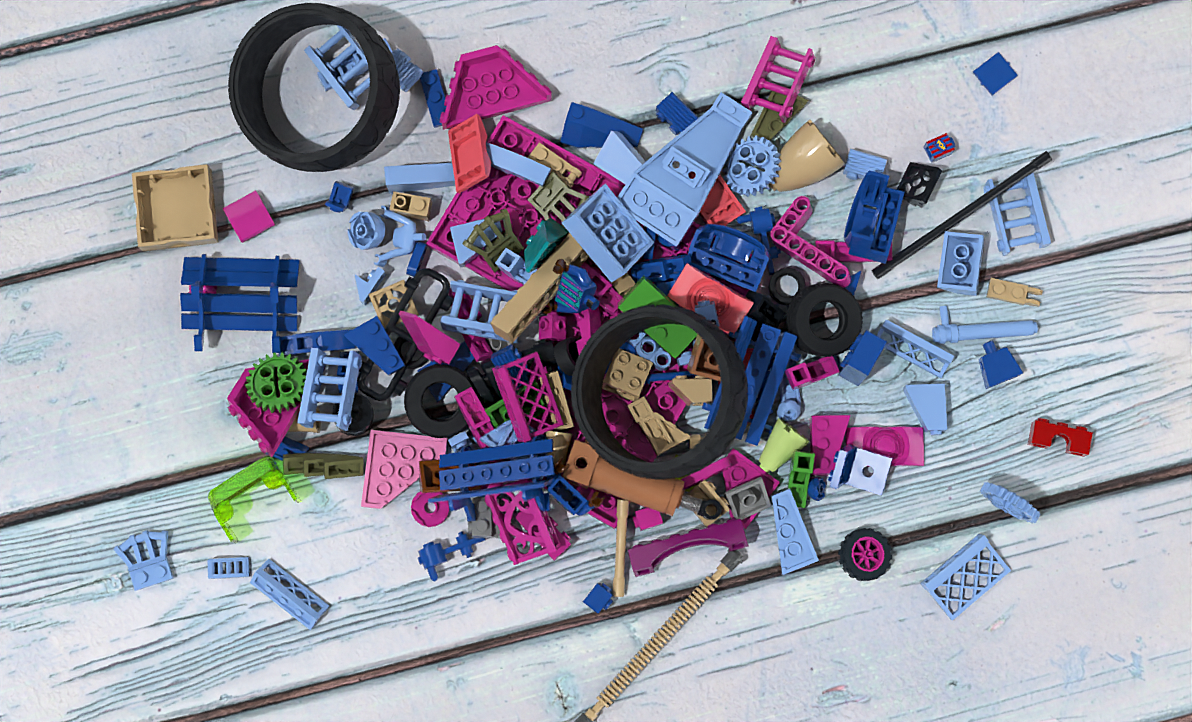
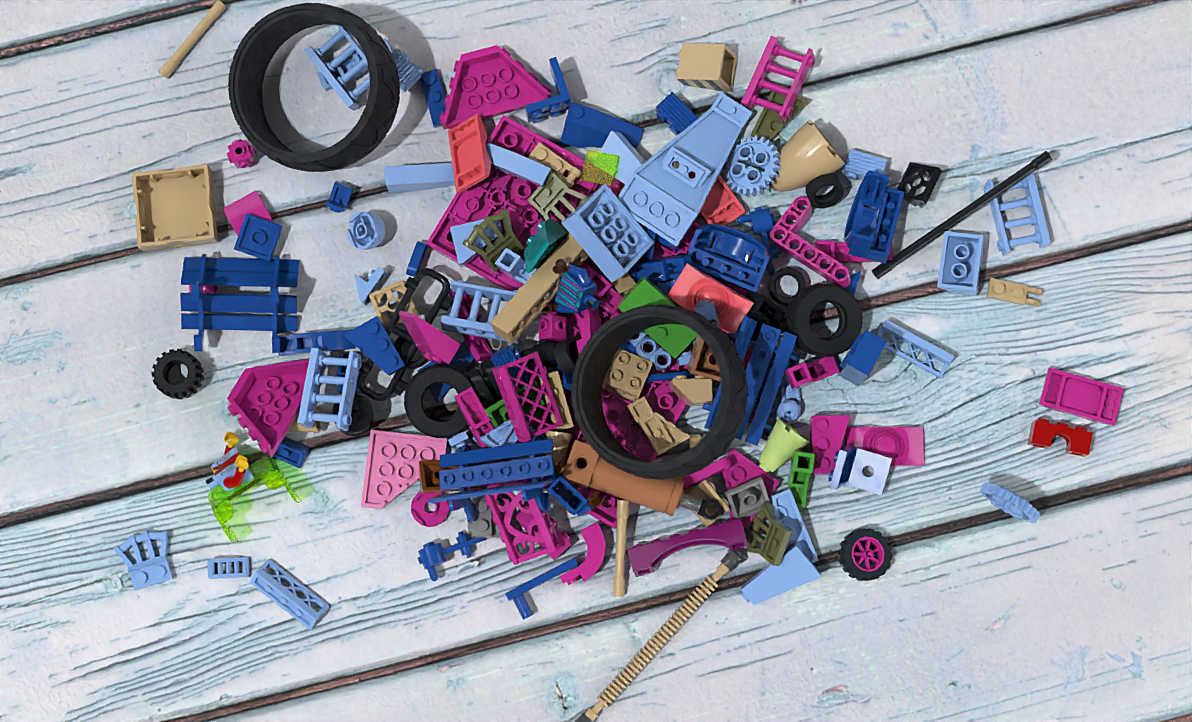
(162, 370): none -> black tyre
(173, 62): none -> tan piece
(232, 468): none -> torso
(245, 158): none -> dark pink brick
(258, 237): none -> blue tile
(260, 385): bright green gear -> none
(323, 464): olive slope -> none
(403, 237): light blue piece -> none
(411, 206): tan slope -> none
(517, 593): none -> blue piece
(554, 105): none -> blue bracket
(596, 550): none -> dark pink arch
(599, 168): none -> clear neon green piece
(599, 598): blue brick -> none
(647, 519): dark pink brick -> none
(707, 66): none -> tan slope
(774, 580): none -> light blue slope
(776, 537): none -> olive plate
(816, 488): blue plate -> none
(828, 199): none -> black tyre
(929, 406): light blue slope -> none
(939, 147): blue brick -> none
(952, 566): light blue fence -> none
(954, 333): light blue cylinder -> none
(995, 73): blue piece -> none
(997, 365): blue torso -> none
(1081, 397): none -> dark pink slope

